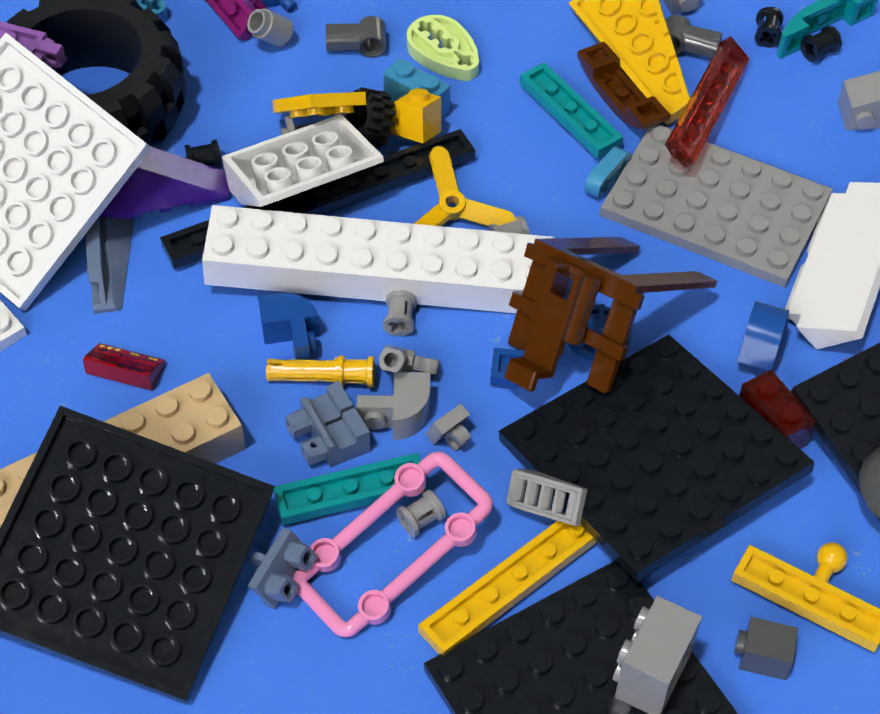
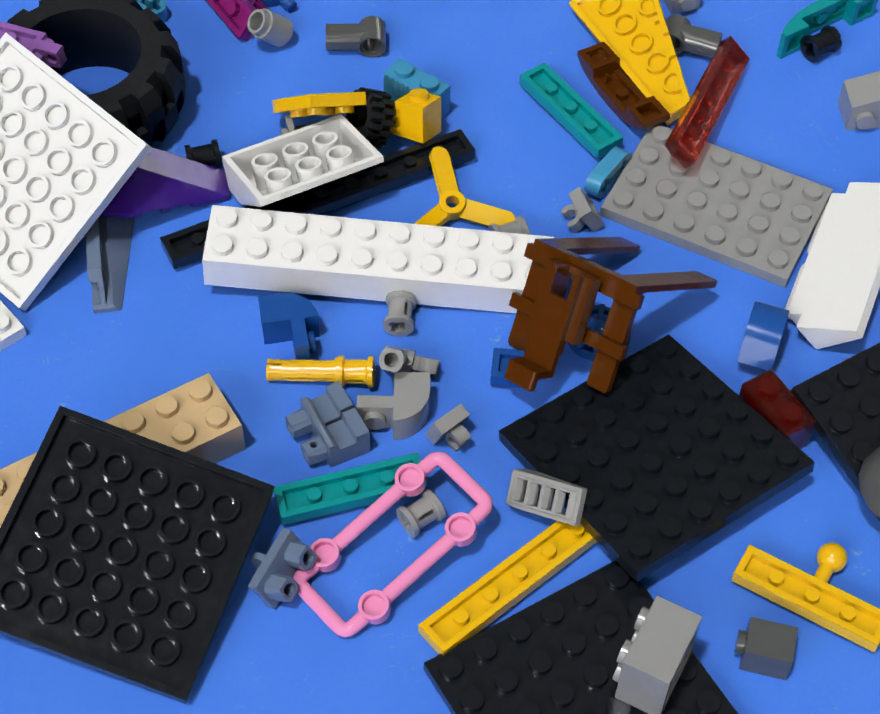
(123, 366): slope -> none
(458, 53): yellowish green piece -> none
(583, 210): none -> light grey tile
(766, 28): black bush -> none

